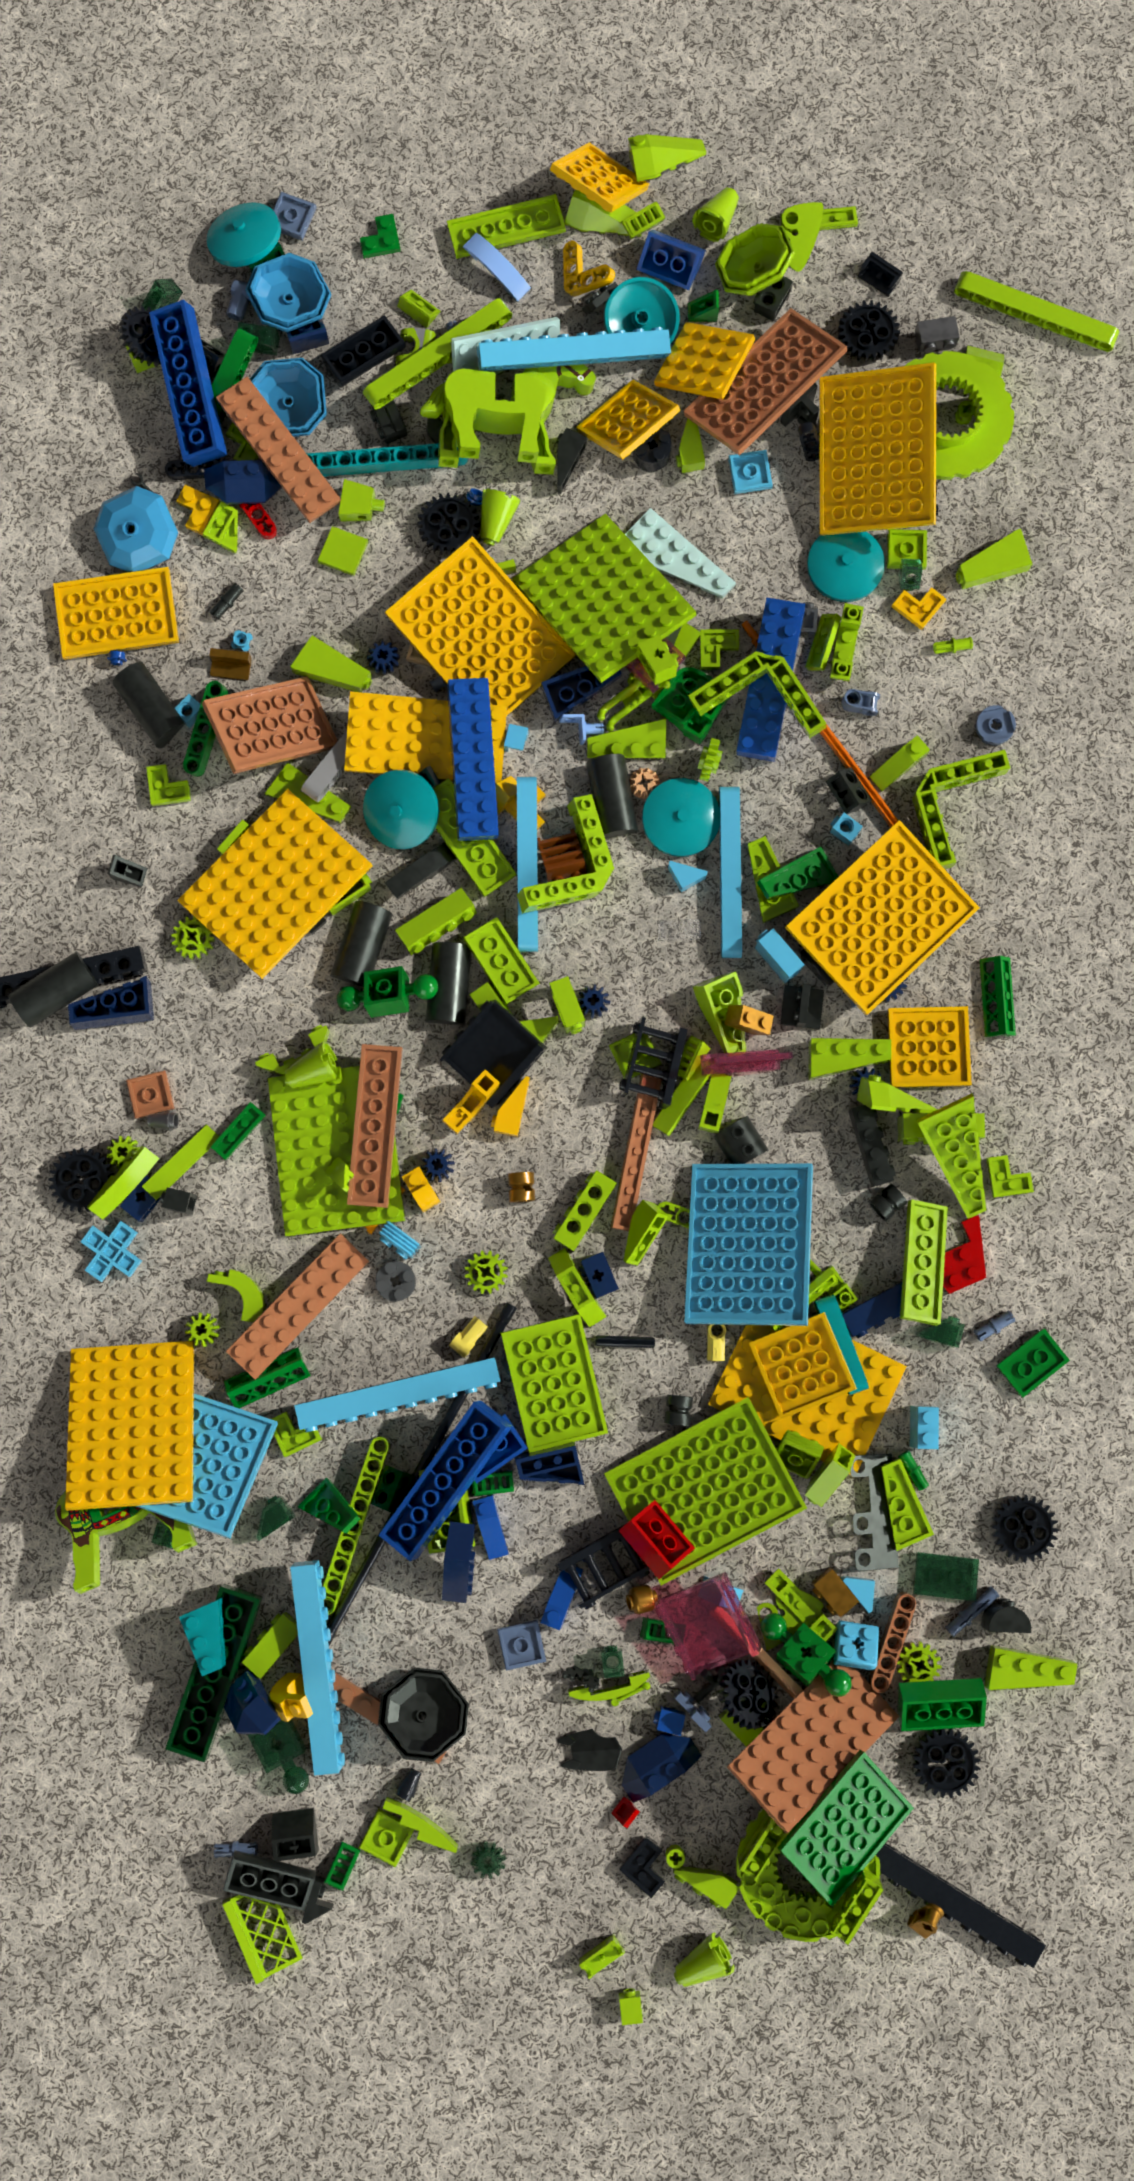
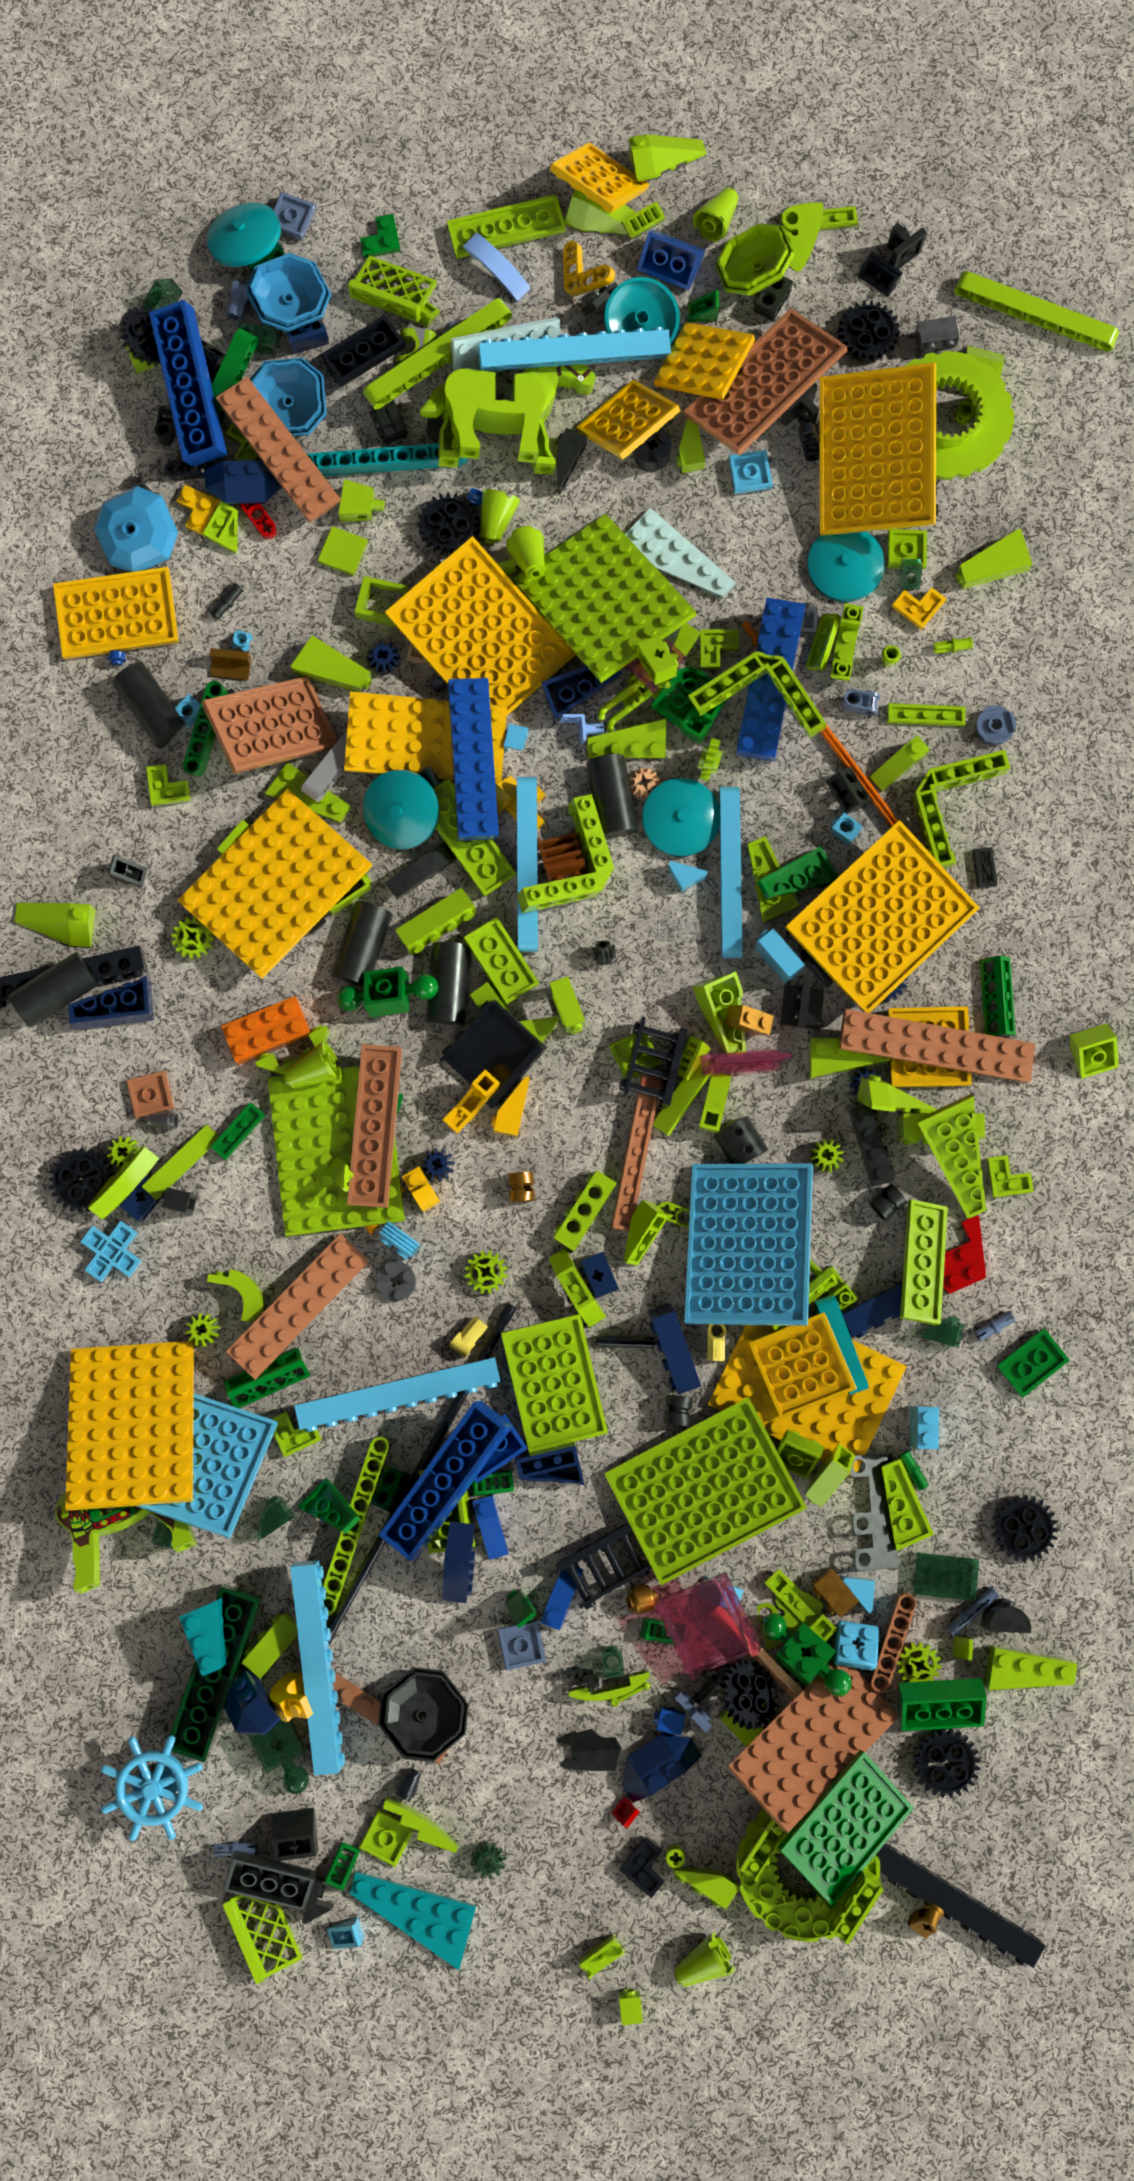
(61, 921): none -> lime wedge
(151, 1787): none -> medium azure piece
(164, 424): none -> pearl dark grey piece
(266, 1030): none -> orange brick
(346, 1934): none -> medium azure slope
(361, 607): none -> lime window
(384, 298): none -> lime fence
(427, 1917): none -> teal wing
(520, 1607): none -> green slope
(527, 550): none -> lime cone
(598, 1005): dark blue gear -> none
(603, 952): none -> pearl dark grey gear
(656, 1539): red slope -> none
(674, 1349): none -> dark blue wedge
(823, 1161): none -> lime gear
(890, 655): none -> lime cone
(904, 246): none -> pearl dark grey bracket
(926, 714): none -> lime tile
(936, 1046): none -> nougat plate
(963, 1647): none -> lime slope
(986, 884): none -> pearl dark grey tile
(1094, 1050): none -> lime slope

